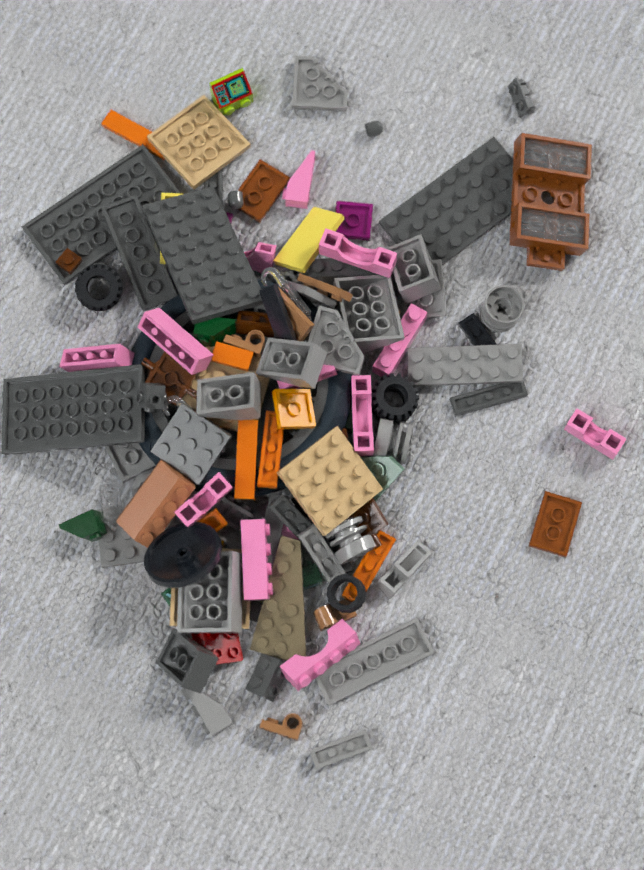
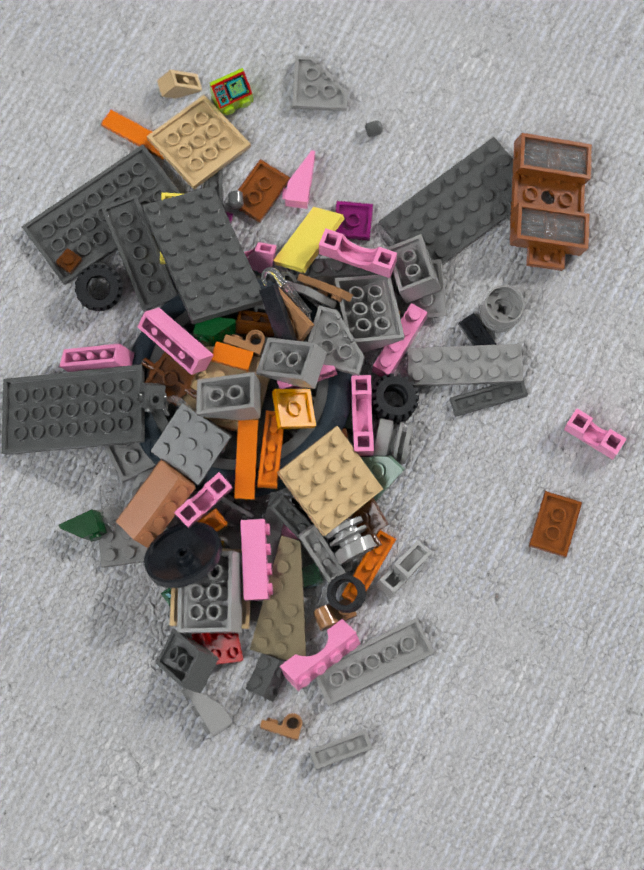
(178, 84): none -> tan slope
(518, 91): dark grey hinge -> none

